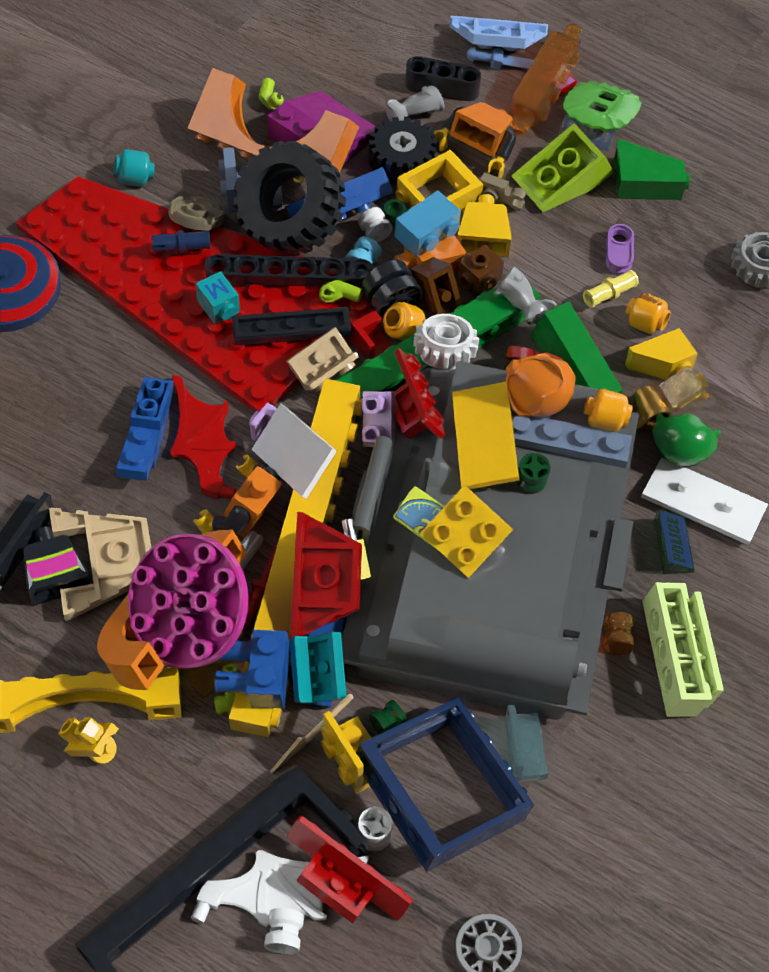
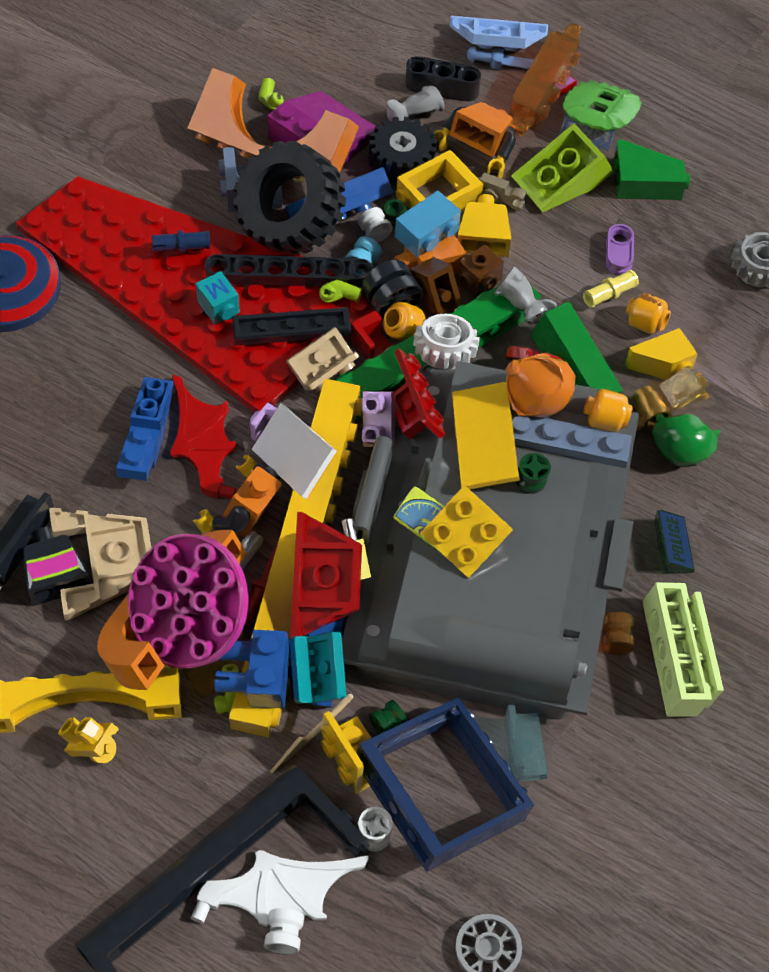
(133, 168): teal head -> none
(196, 213): dark tan tile -> none
(343, 878): red bracket -> none
(705, 501): white piece -> none

